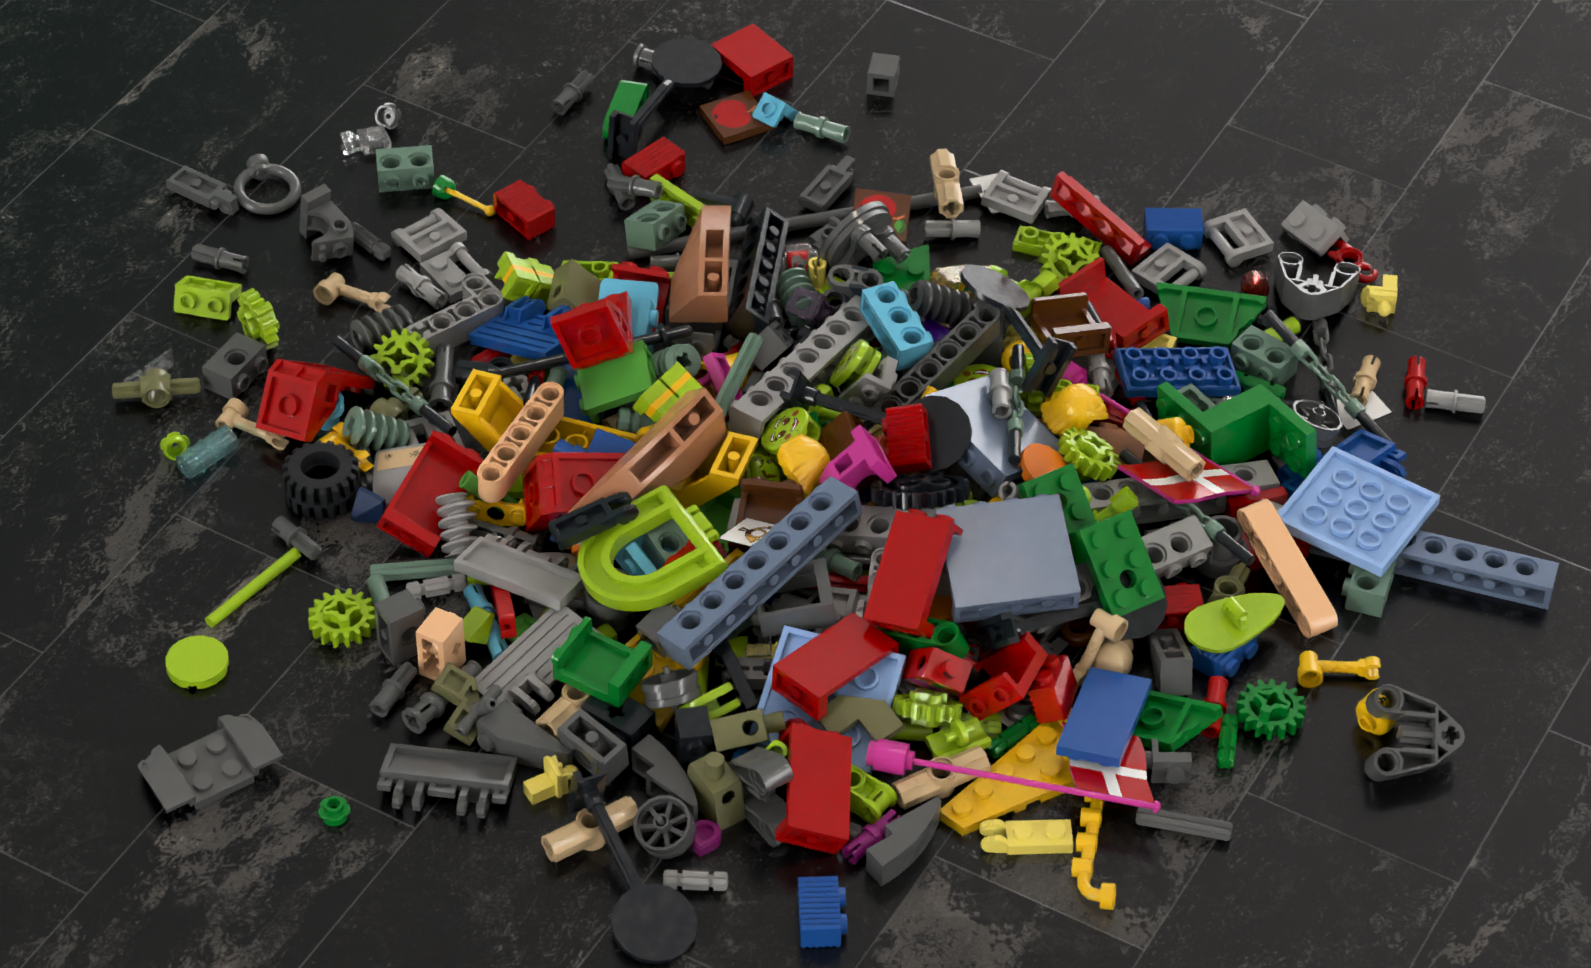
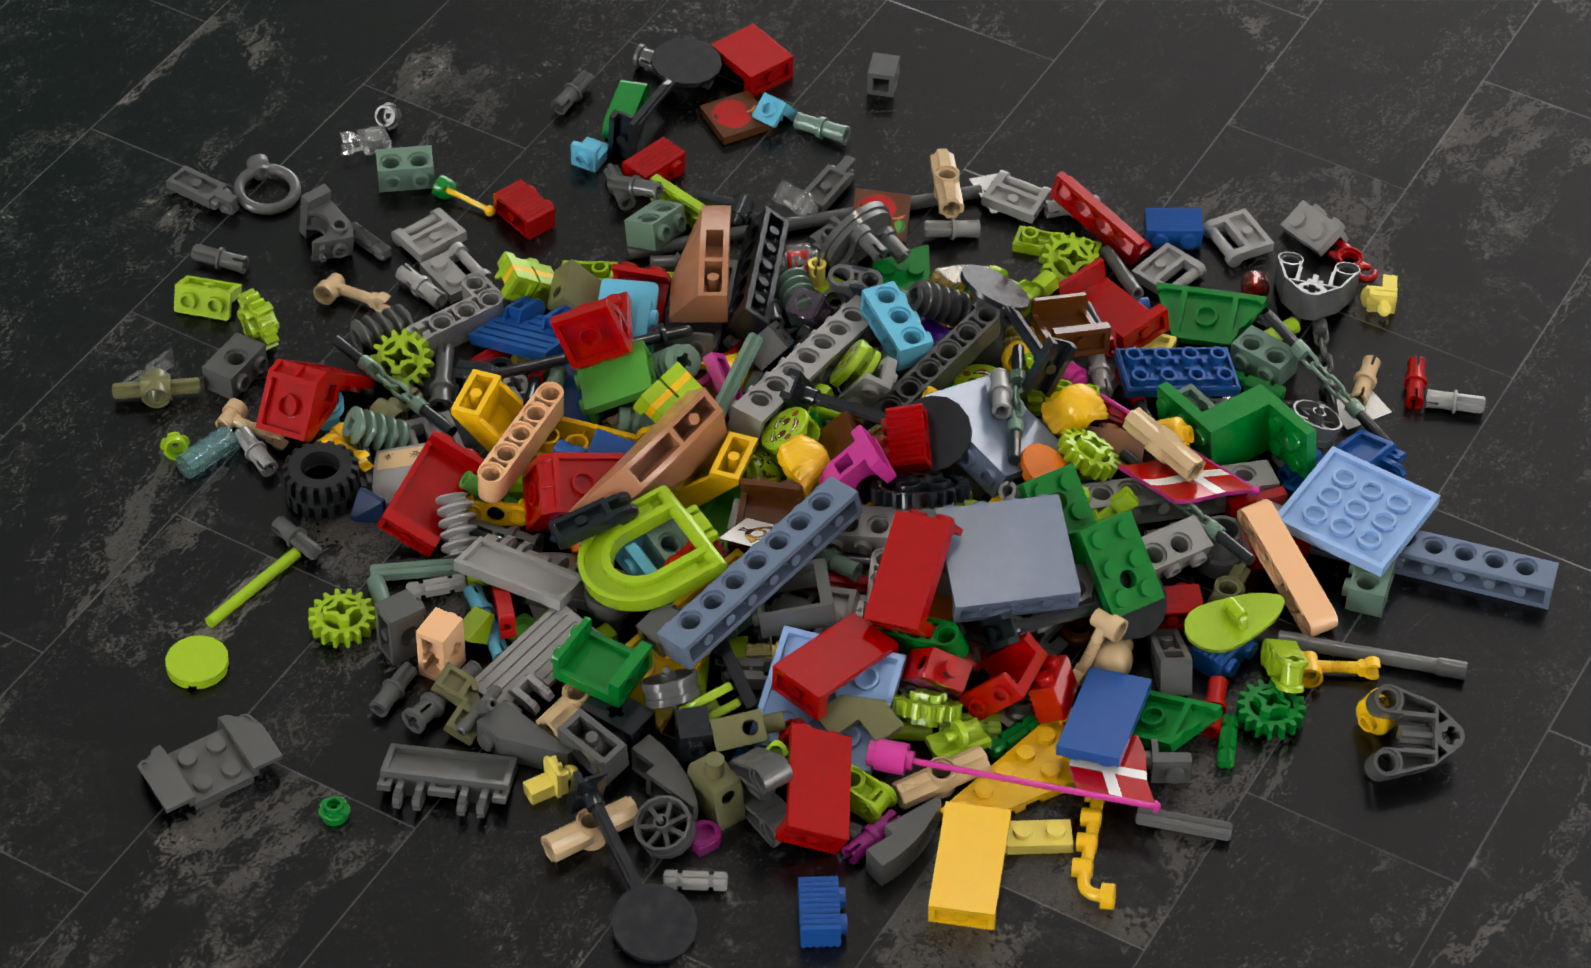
(256, 451): none -> light grey axle
(589, 154): none -> medium azure bracket
(795, 199): none -> clear piece
(969, 865): none -> yellow panel
(1284, 664): none -> lime piece
(1440, 666): none -> dark grey piece

